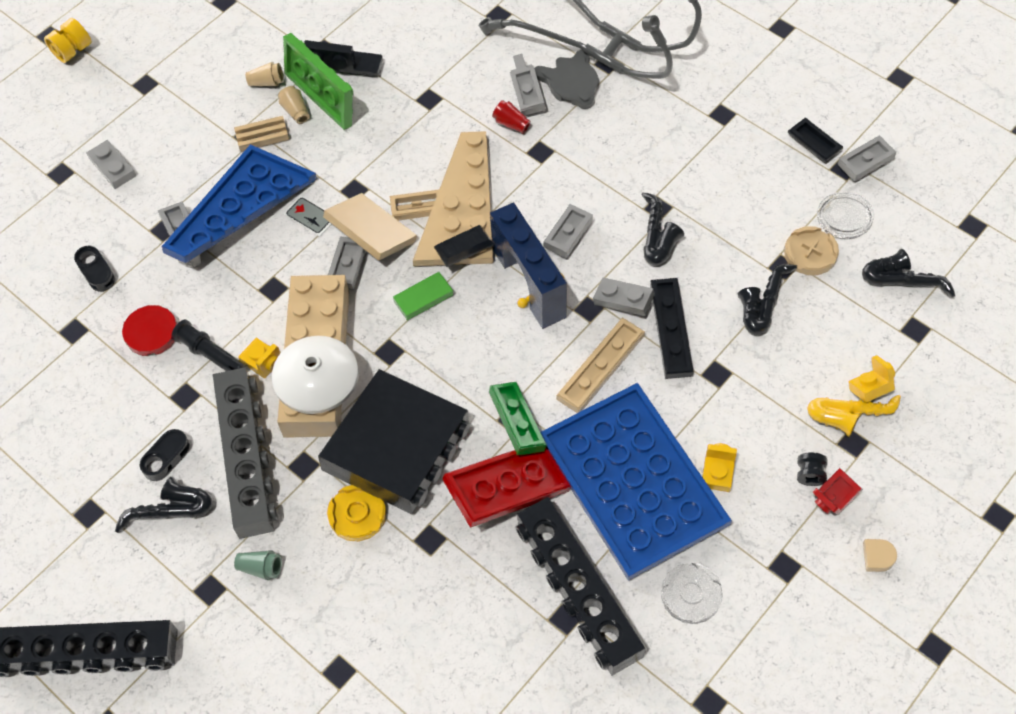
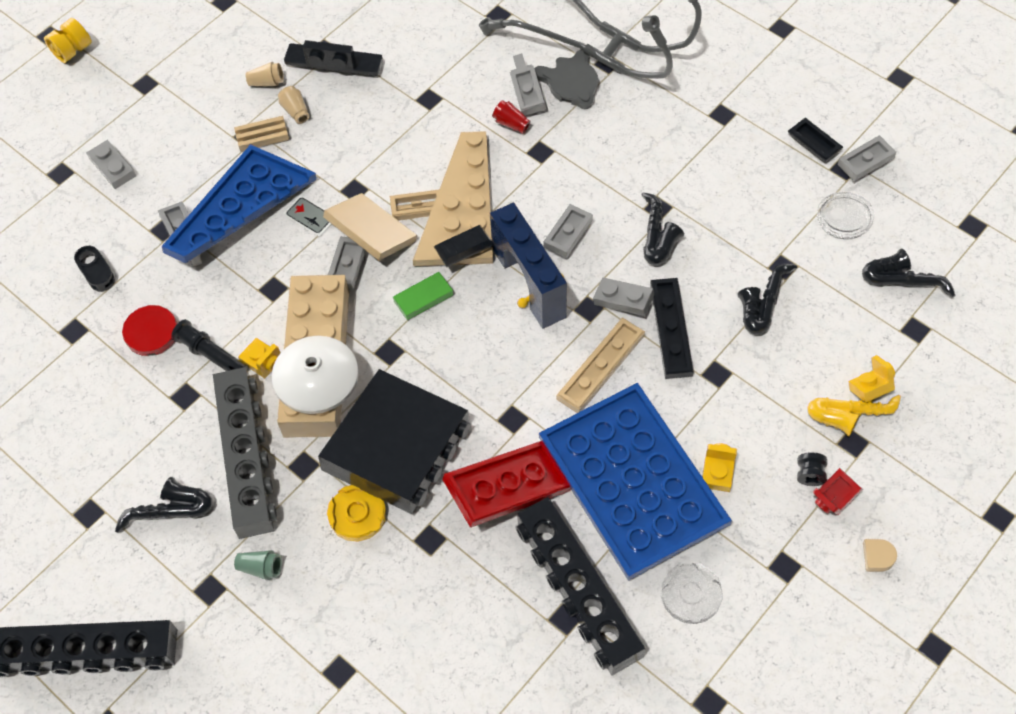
(169, 449): black piece -> none
(318, 81): bright green plate -> none
(517, 418): green tile -> none
(811, 250): tan tile -> none

